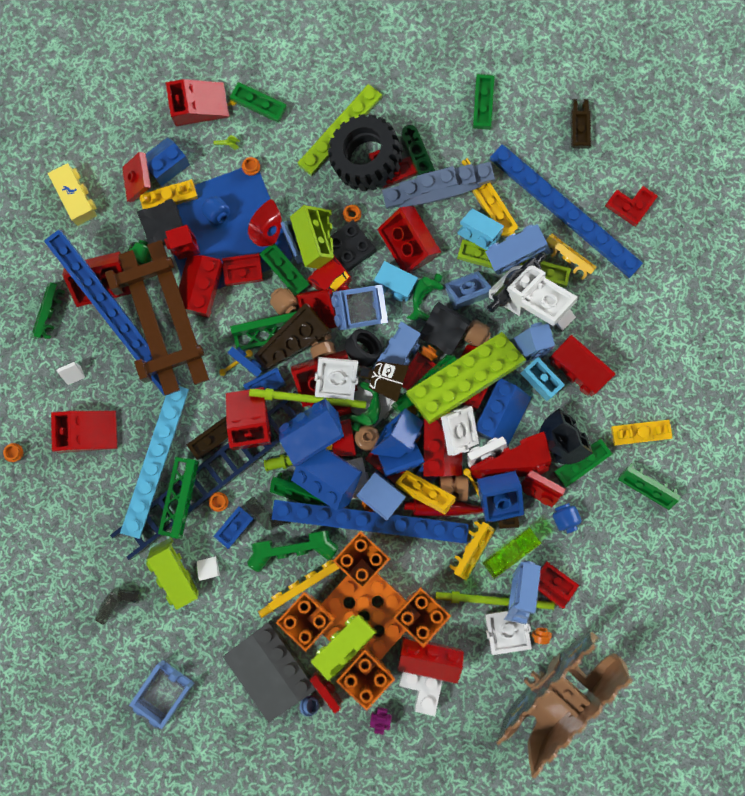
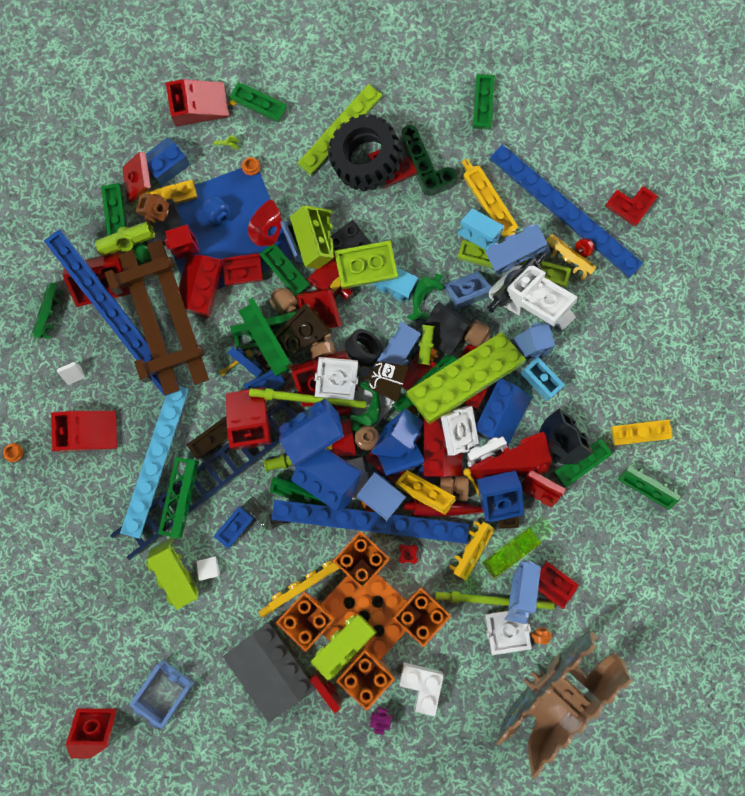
(73, 194): light yellow brick -> none
(90, 732): none -> red slope
(112, 601): clear smoke arm -> none
(113, 207): none -> green plate
(116, 242): none -> lime piece
(152, 207): none -> dark orange brick
(218, 502): orange plate -> none
(264, 550): green plate -> none
(265, 338): none -> green fence
(309, 706): medium blue plate -> none
(352, 208): orange plate -> none
(359, 307): medium blue window -> none
(366, 264): none -> lime plate
(408, 239): red slope -> none
(412, 550): none -> red plate
(426, 344): none -> lime pin
(431, 661): red slope -> none
(438, 185): sand blue piece -> none
(567, 518): blue head -> none
(580, 125): dark brown hinge -> none
(581, 366): red slope -> none
(584, 247): none -> red plate

